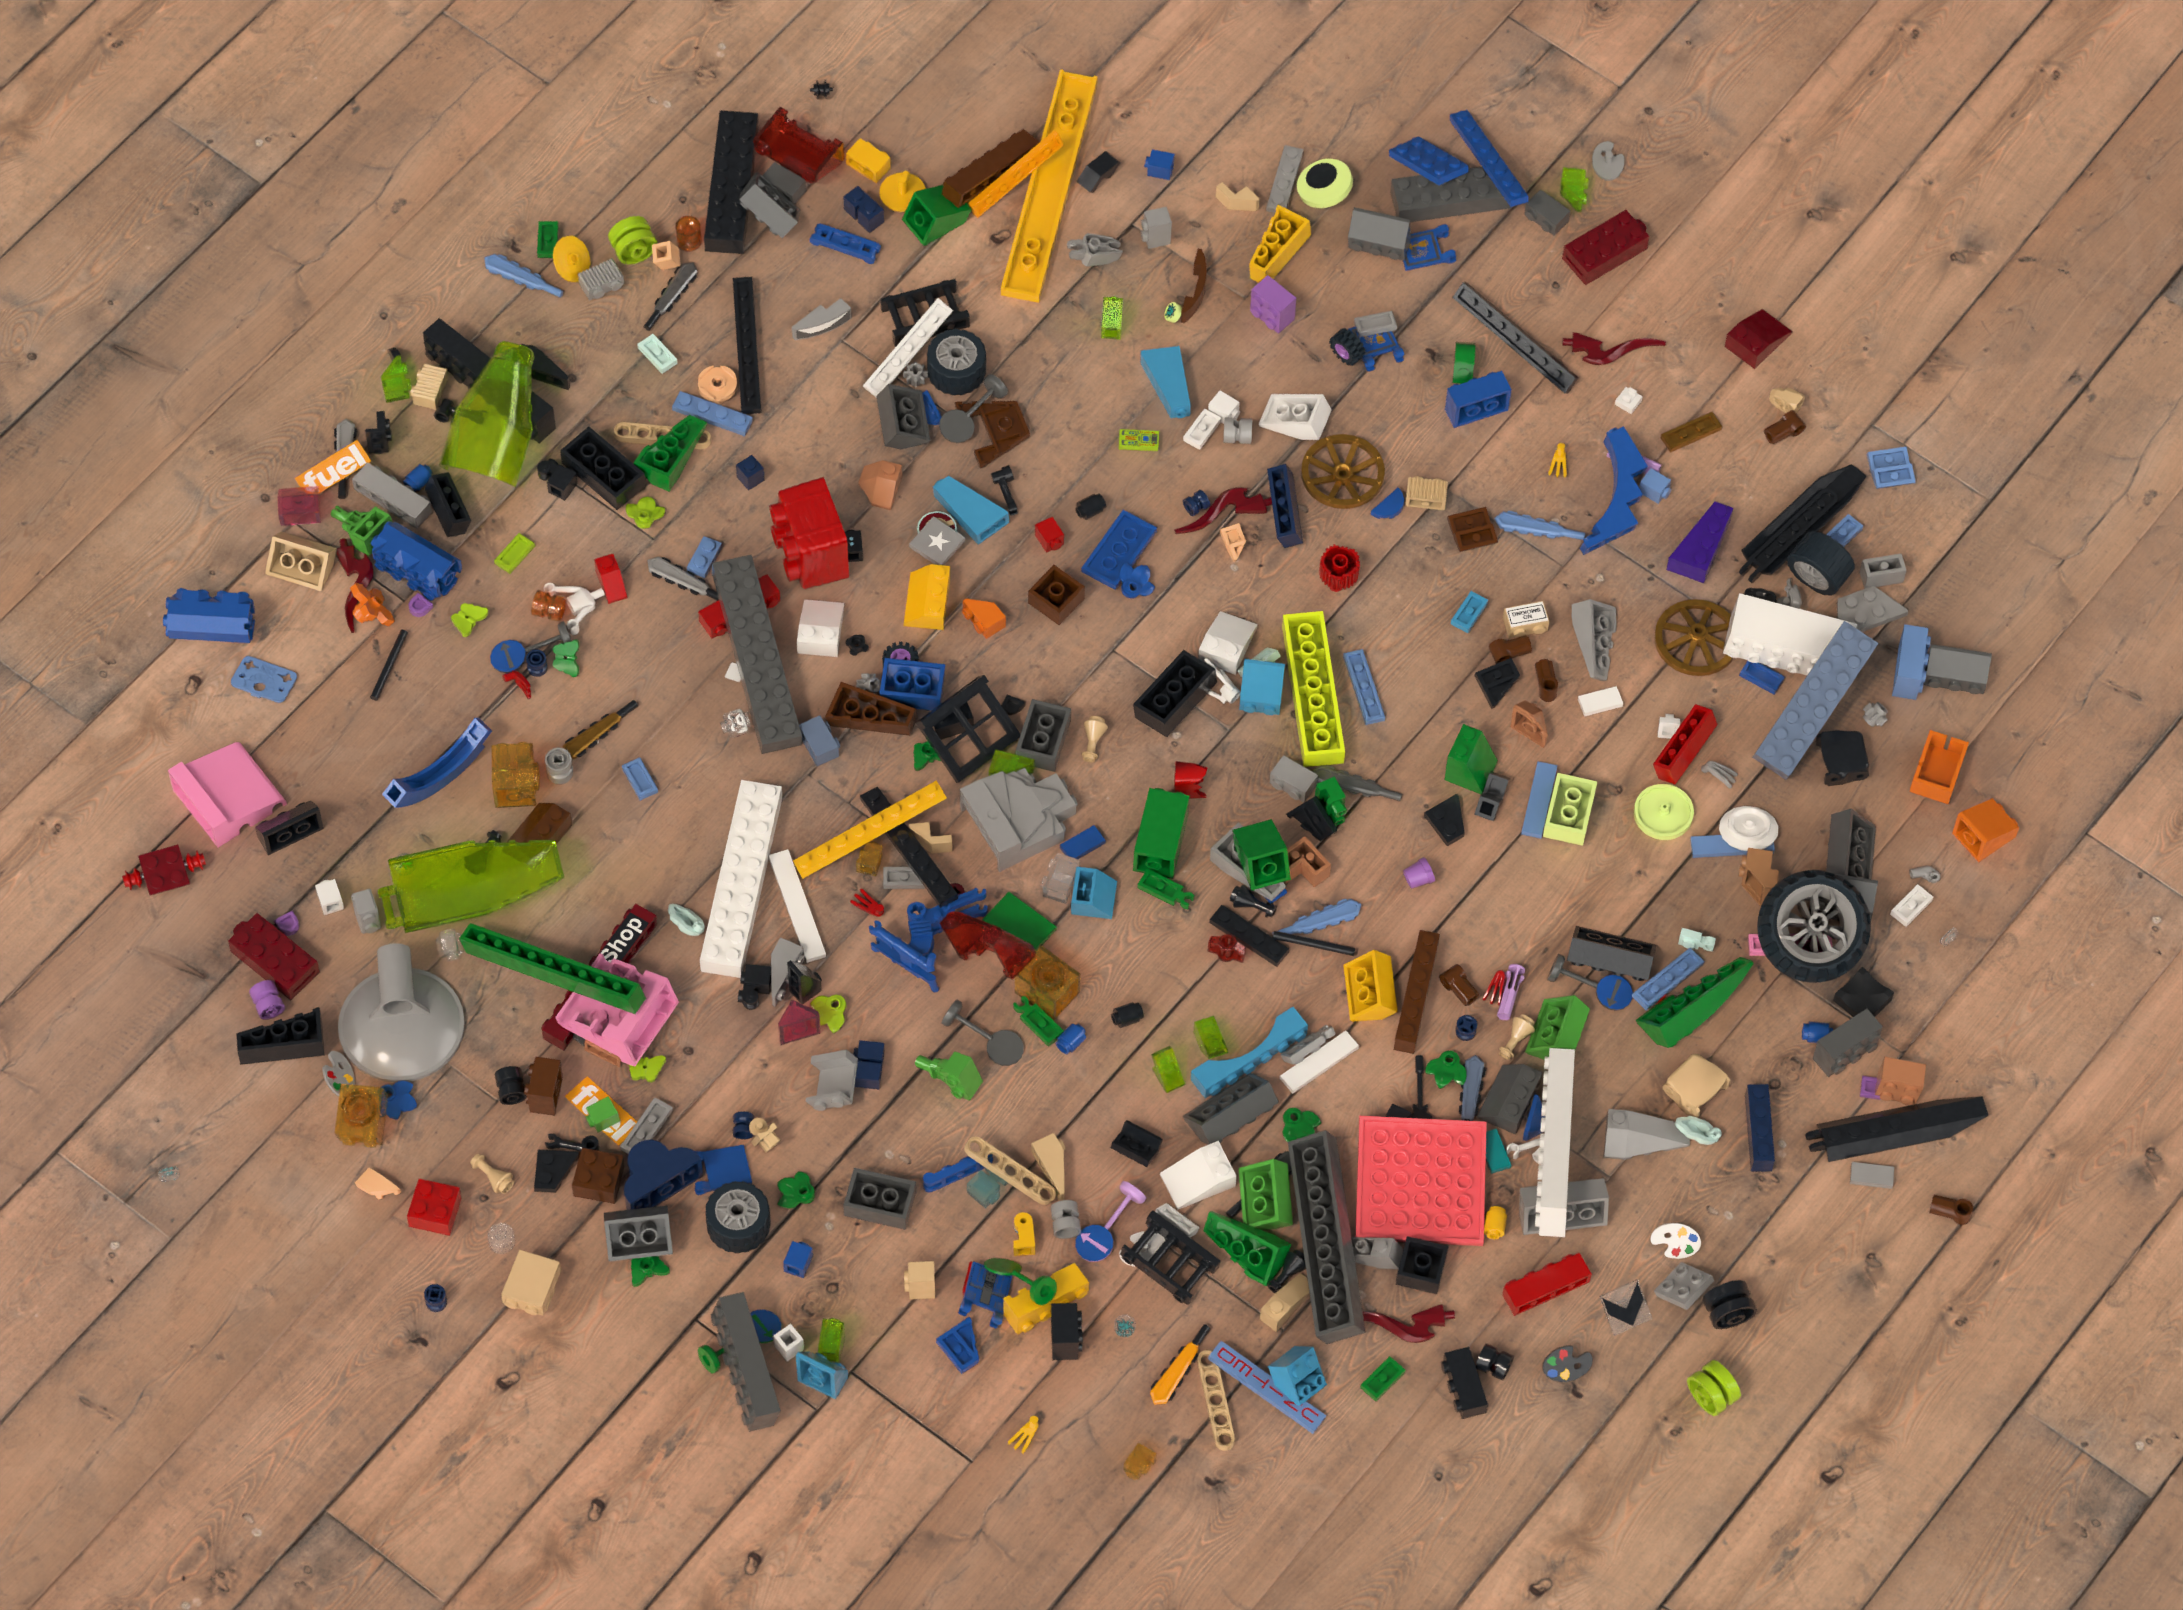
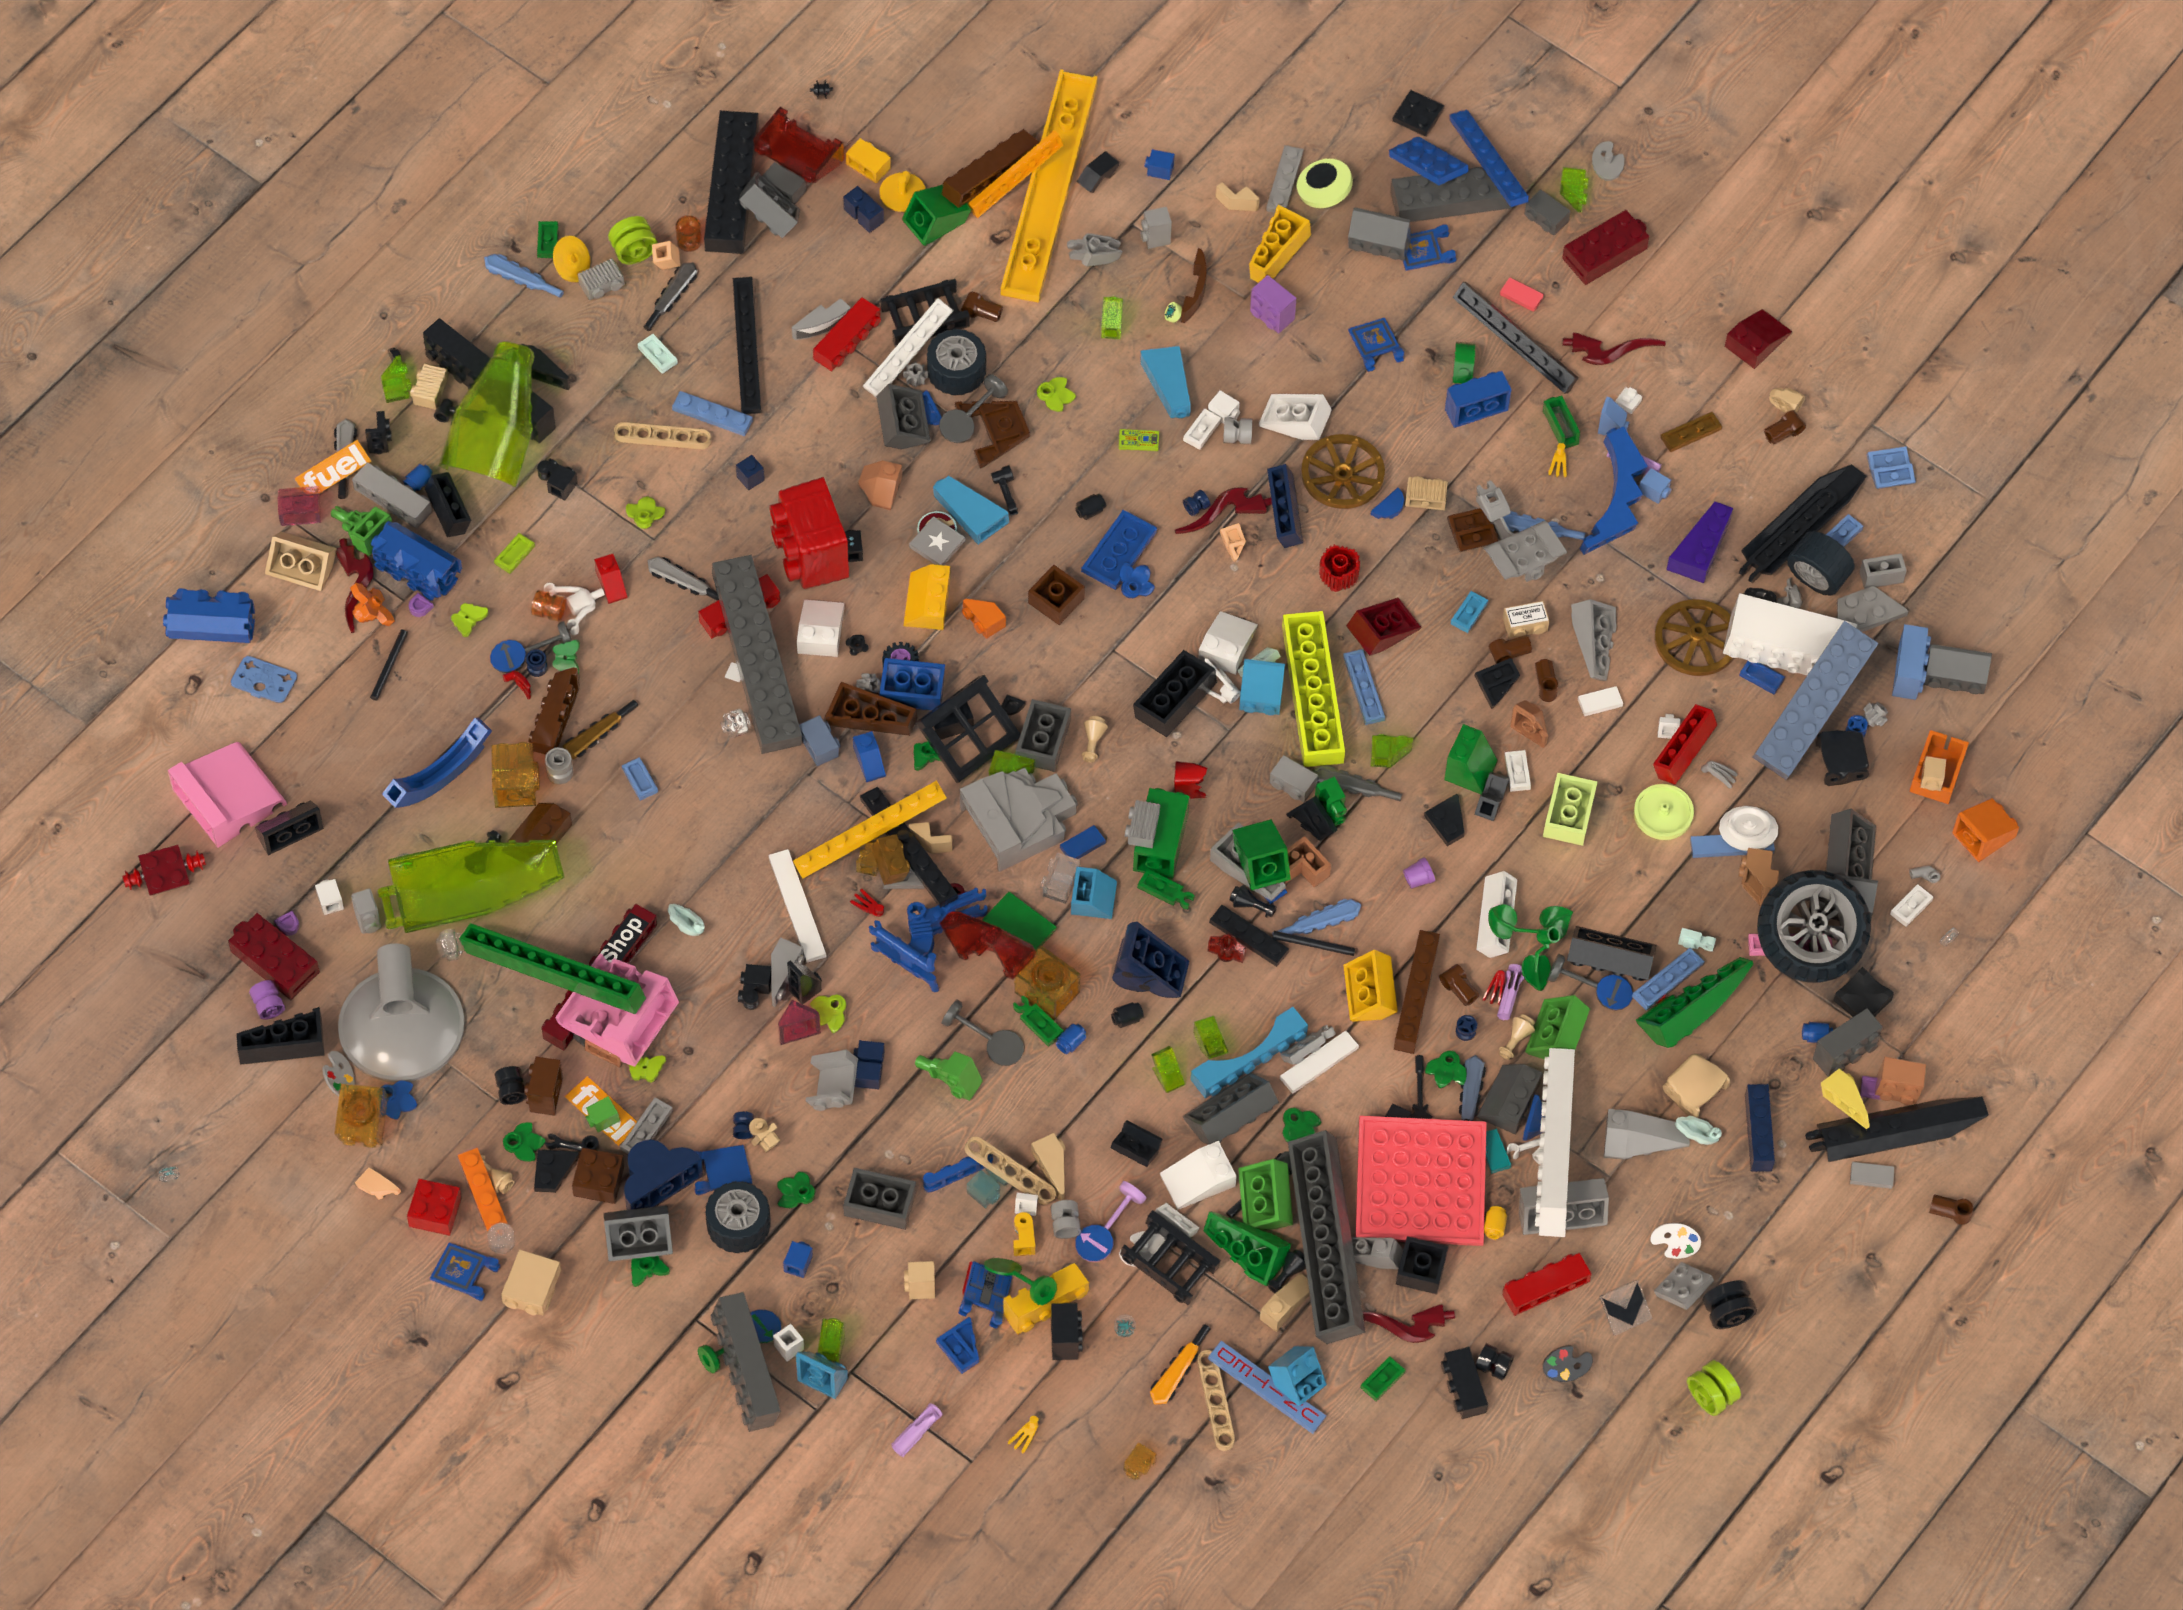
(437, 1302): dark blue wheel -> none
(460, 1268): none -> blue flag
(481, 1188): none -> orange plate
(526, 1142): none -> green plate
(555, 711): none -> reddish brown wedge
(603, 468): black brick -> none
(670, 453): green wedge -> none
(704, 557): medium blue plate -> none
(718, 374): light nougat plate -> none
(741, 879): white brick -> none
(845, 243): blue plate -> none
(847, 334): none -> red brick
(868, 756): none -> blue slope
(890, 859): none -> pearl gold brick
(914, 1431): none -> lavender piece
(979, 307): none -> reddish brown piece
(1026, 1203): none -> white plate
(1049, 534): red brick -> none
(1057, 393): none -> lime plate
(1143, 824): none -> light grey brick
(1149, 964): none -> dark blue brick
(1347, 346): black wheel -> none
(1375, 324): light grey tile -> none
(1382, 625): none -> dark red slope
(1389, 749): none -> clear neon green slope
(1418, 113): none -> black plate
(1498, 890): none -> white brick
(1517, 770): none -> white plate
(1519, 552): none -> light grey piece
(1521, 294): none -> coral tile
(1539, 800): medium blue tile -> none
(1555, 923): none -> green plant
(1561, 421): none -> green window
(1611, 417): none -> medium blue slope
(1843, 1093): none -> light yellow slope
(1857, 722): none -> blue wheel
(1933, 773): none -> tan brick

